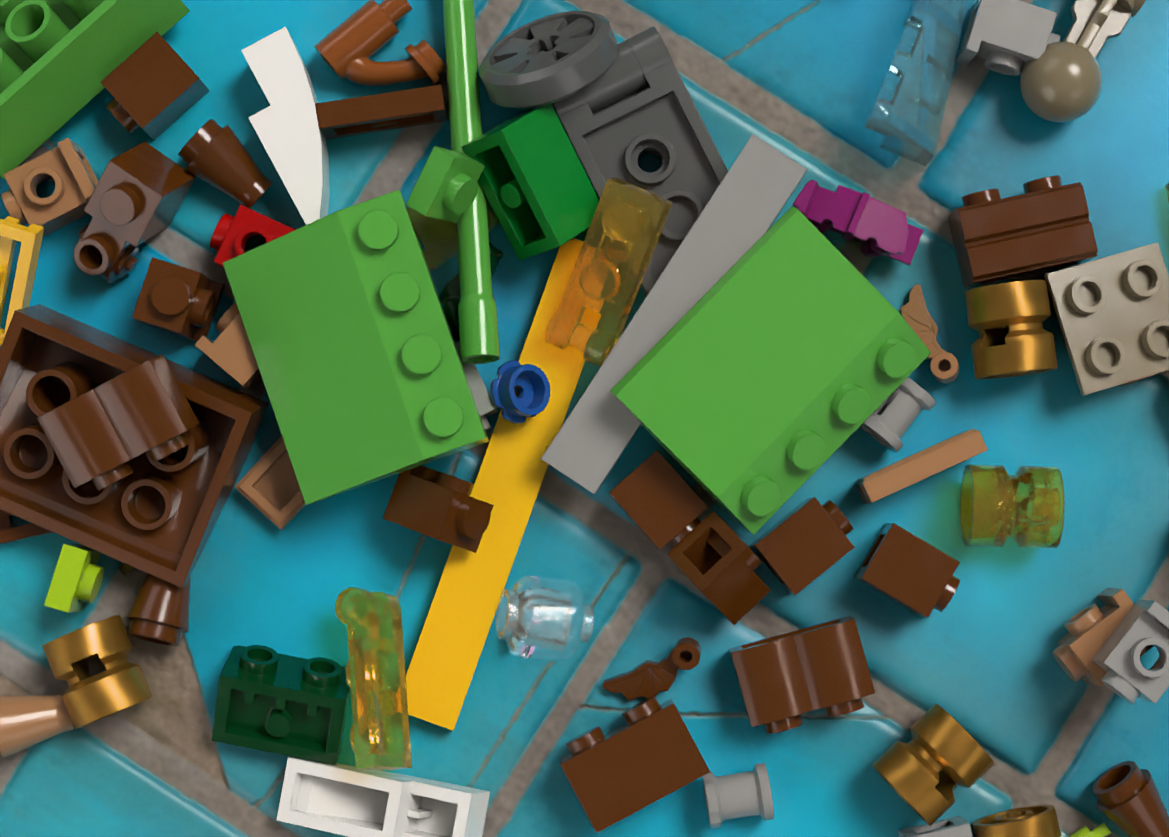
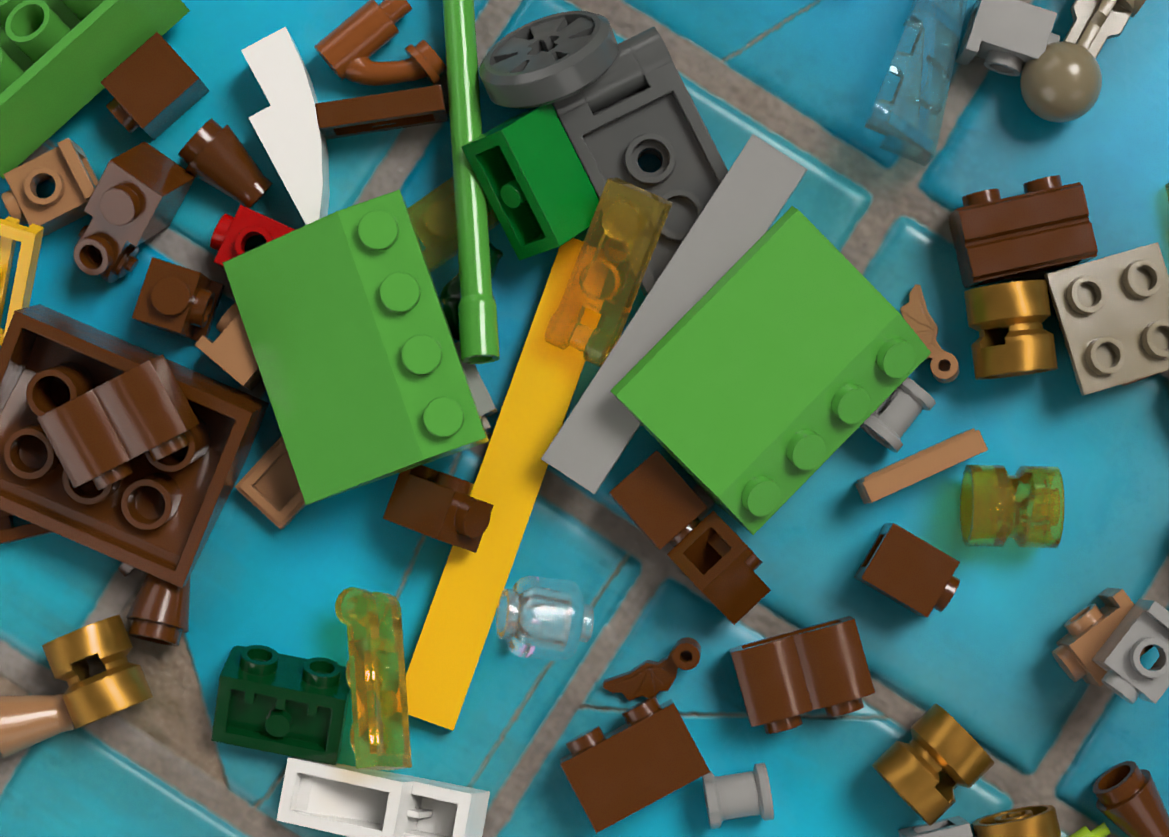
(75, 579): lime plate -> none
(446, 185): bright green plate -> none
(531, 387): blue plate -> none
(805, 544): reddish brown brick -> none
(862, 218): magenta piece -> none

